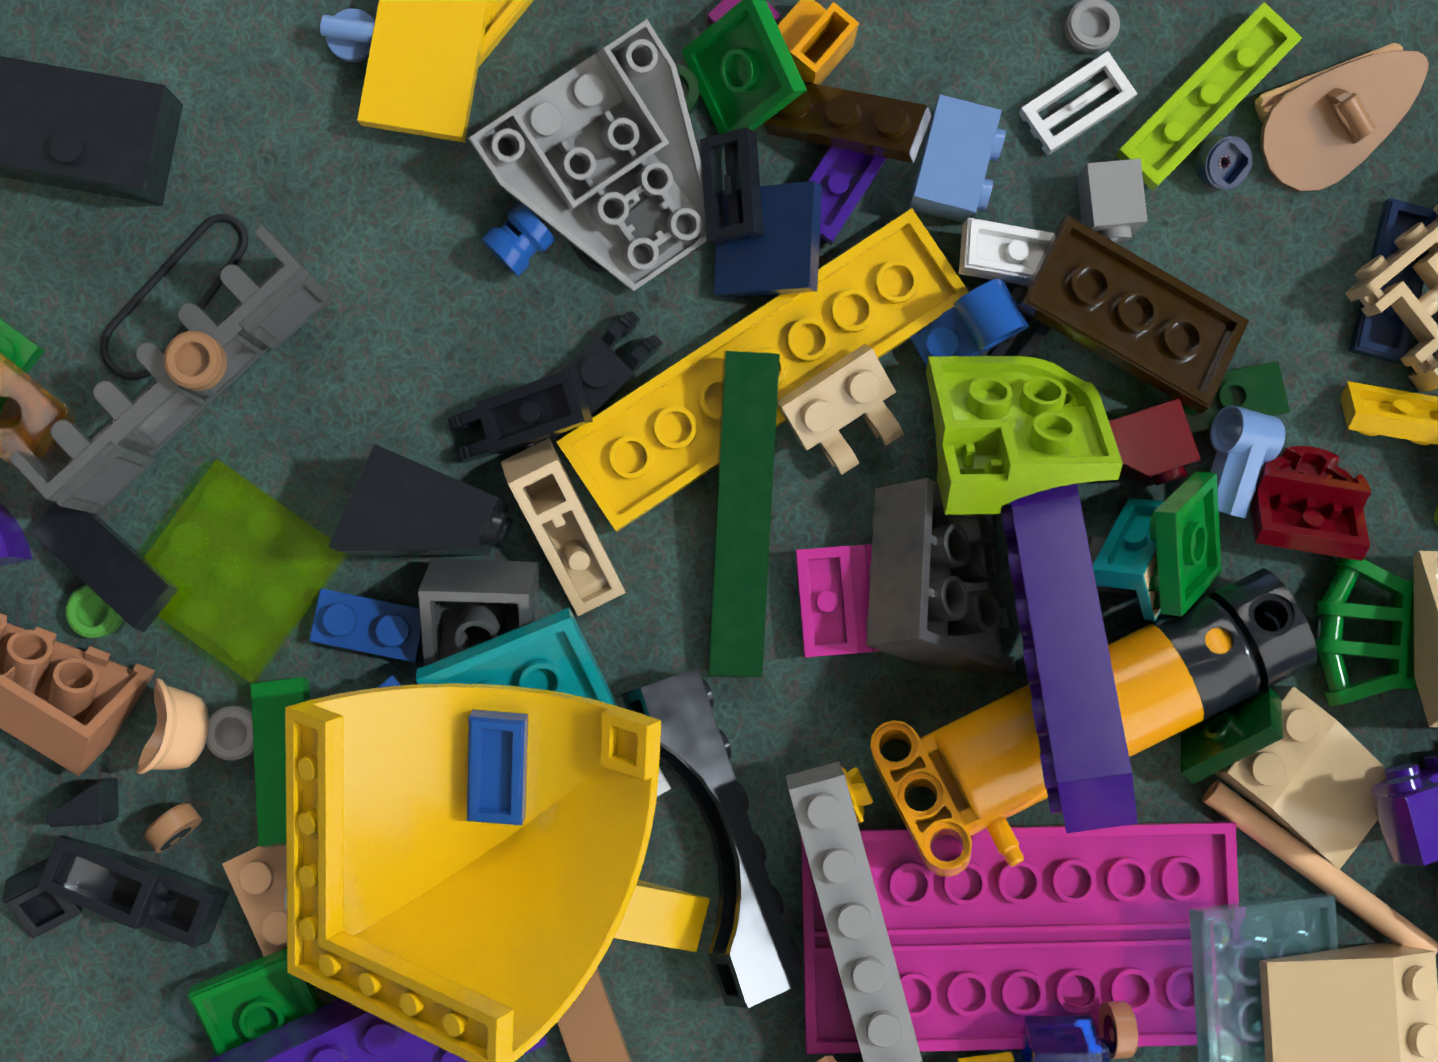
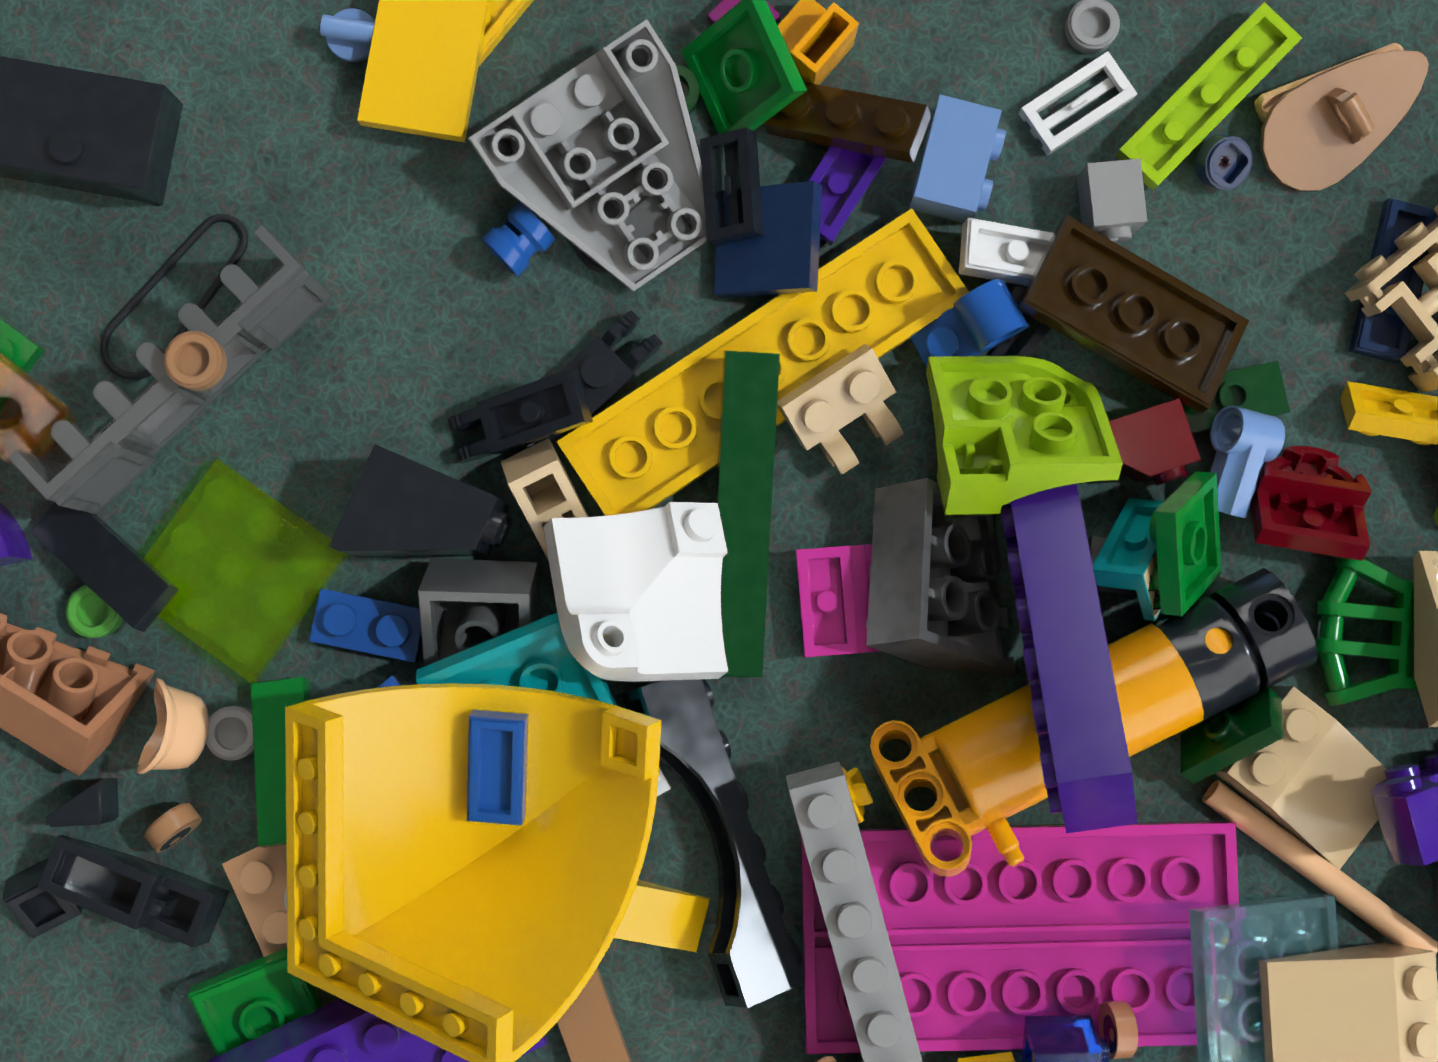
(641, 592): none -> white slope

